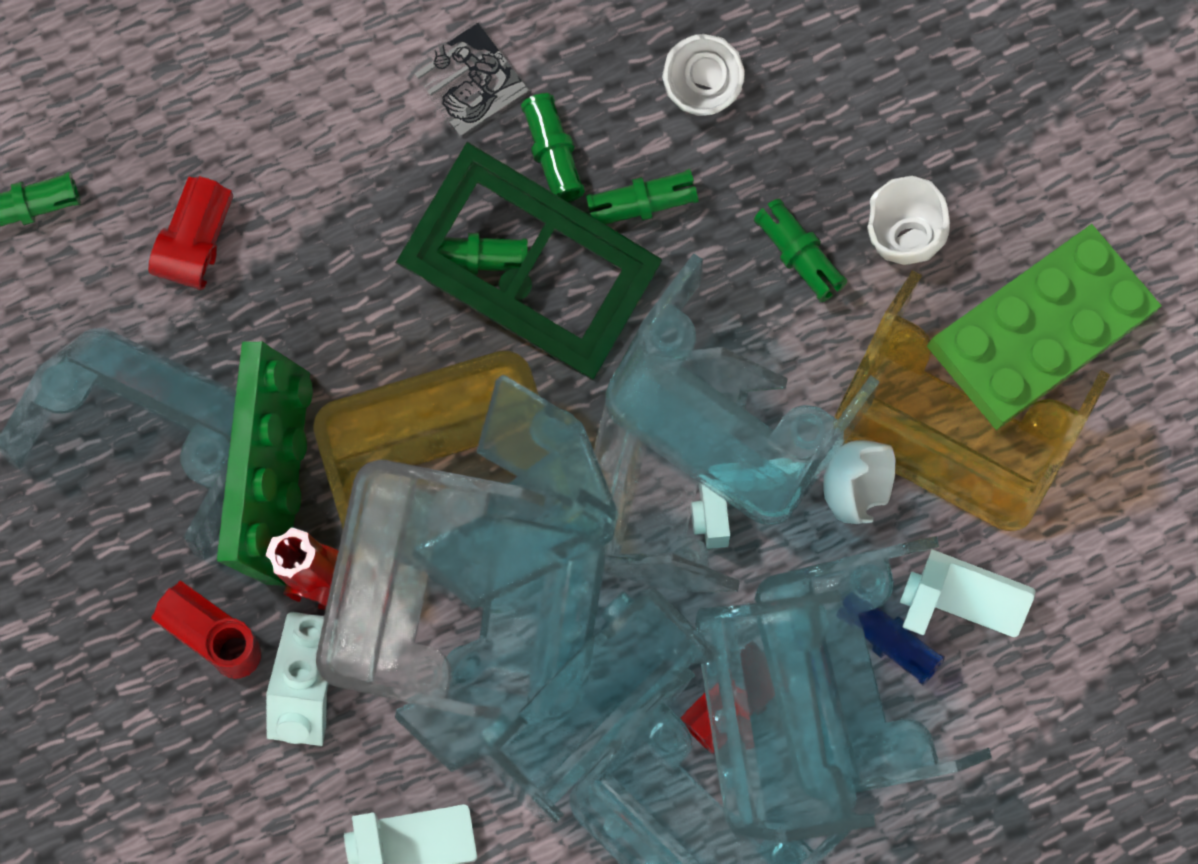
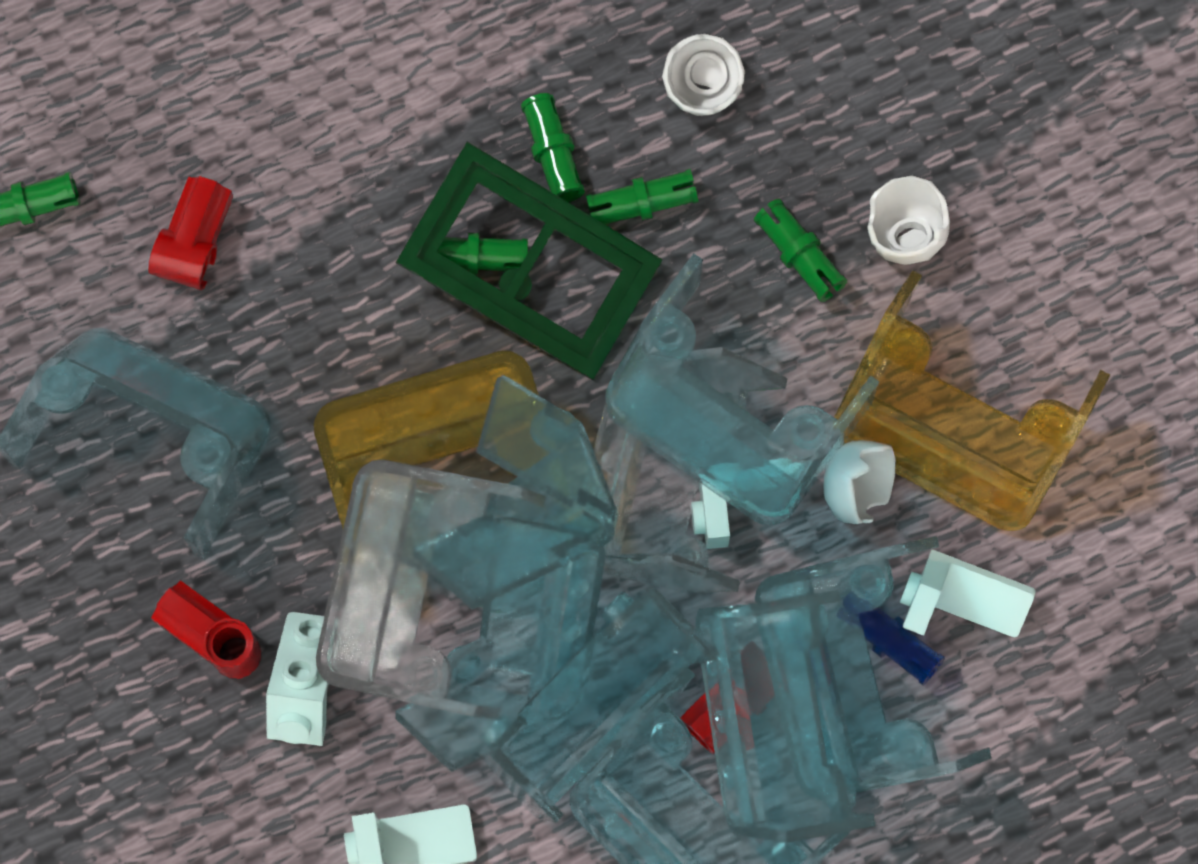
(263, 459): green plate -> none
(303, 566): red piece -> none
(469, 79): piece -> none
(1043, 326): bright green plate -> none

